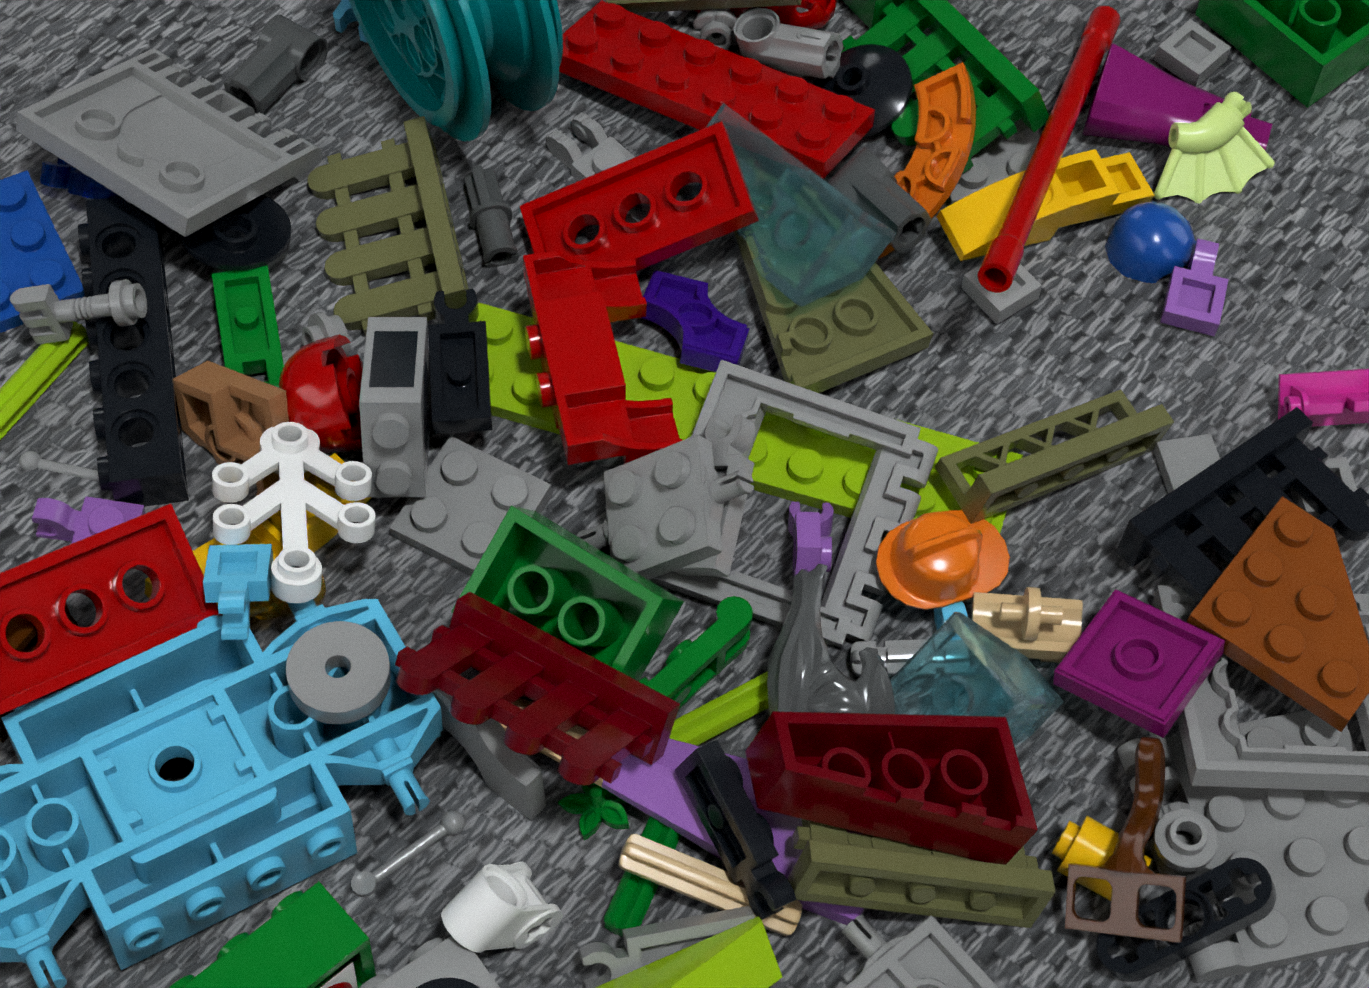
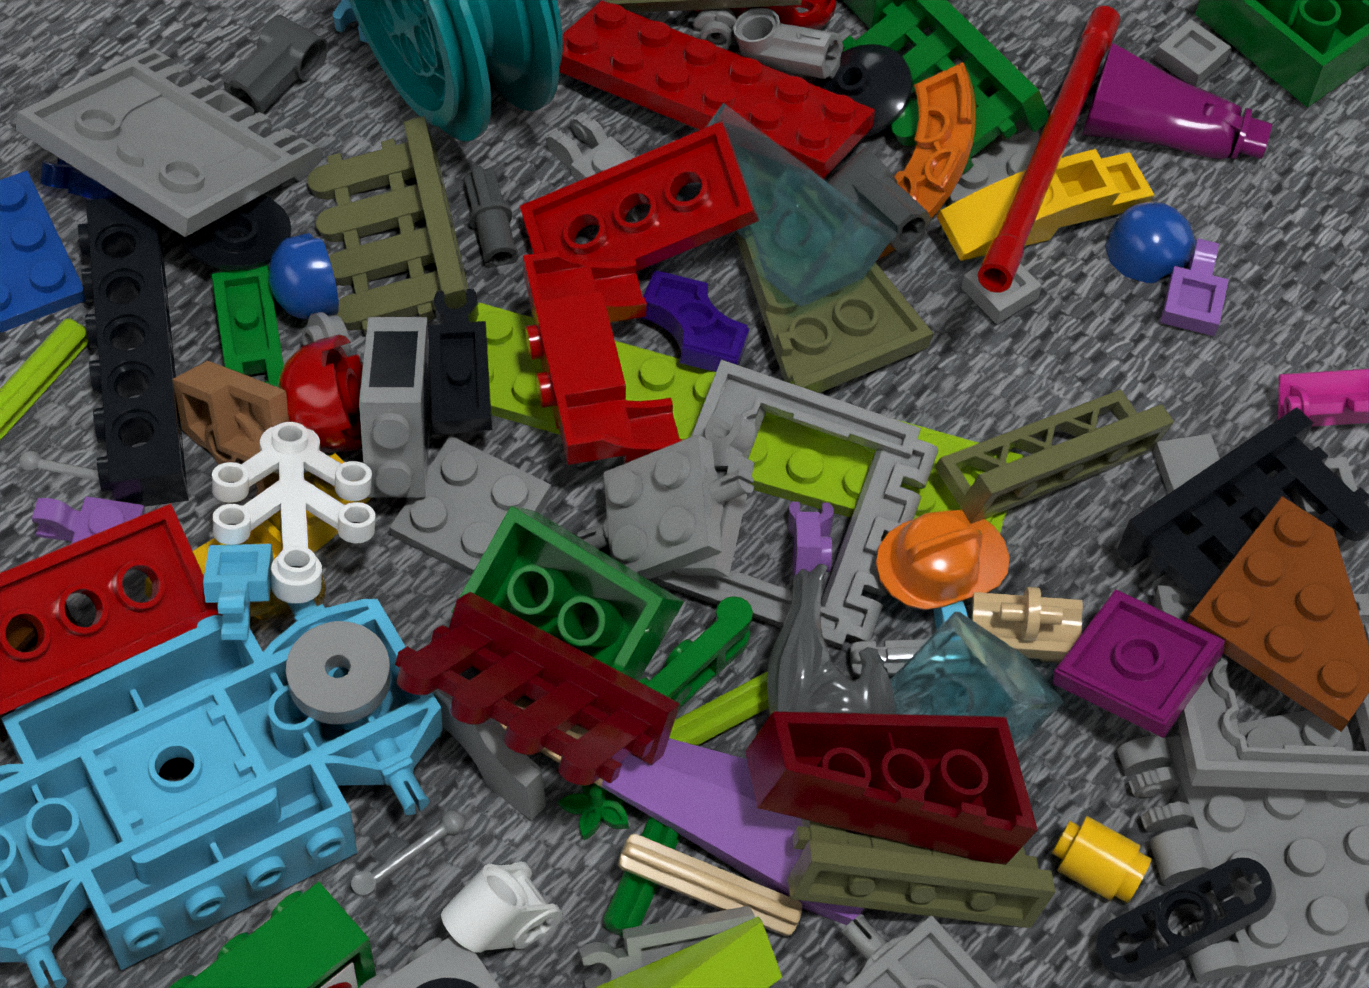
(53, 318): light grey hinge -> none
(303, 277): none -> blue hair
(735, 828): black plate -> none
(1126, 867): reddish brown piece -> none
(1178, 854): light grey plate -> none
(1212, 153): yellowish green arm -> none

